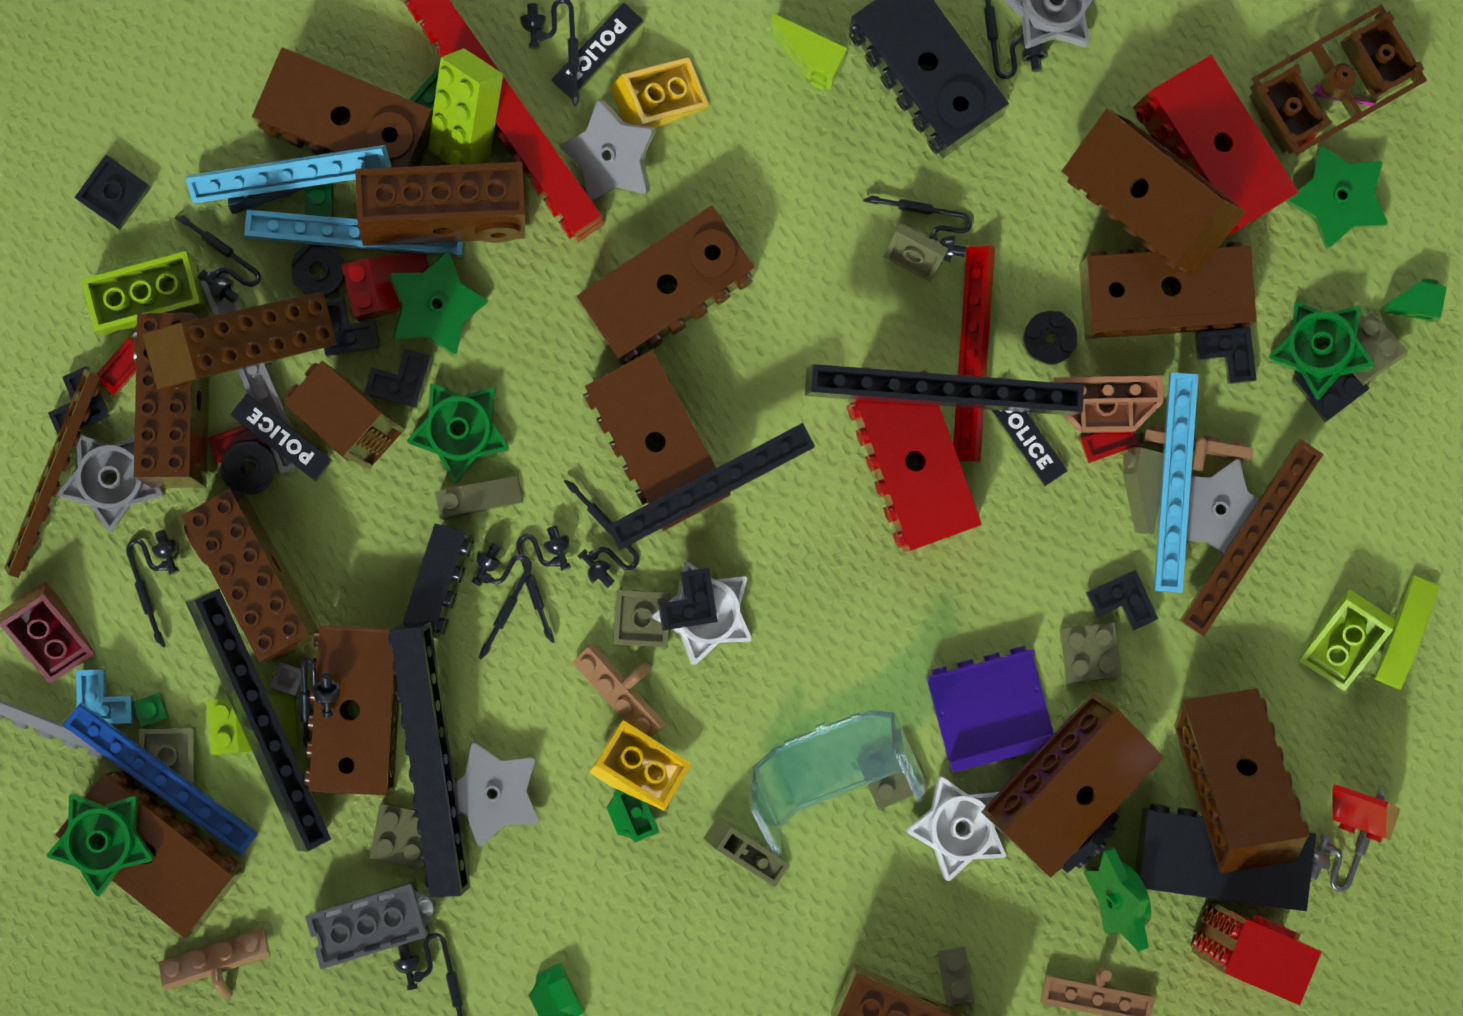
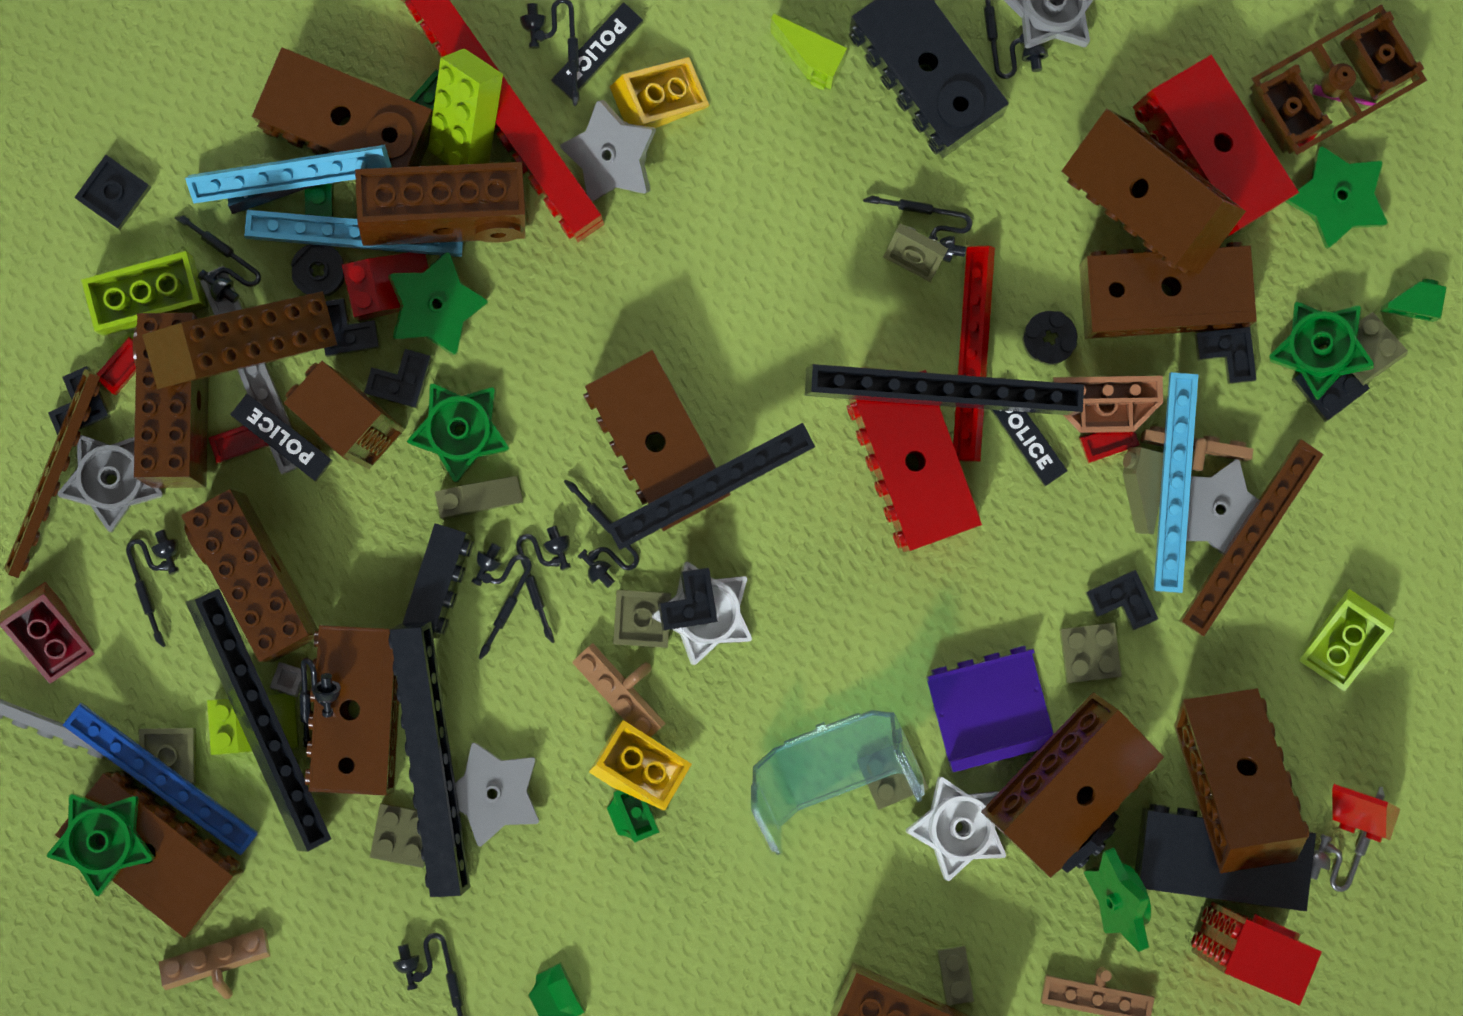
(92, 693): medium azure plate -> none
(150, 709): green plate -> none
(233, 463): black plate -> none
(370, 924): dark grey piece -> none
(696, 257): reddish brown piece -> none
(746, 851): olive slope -> none
(1407, 632): lime slope -> none

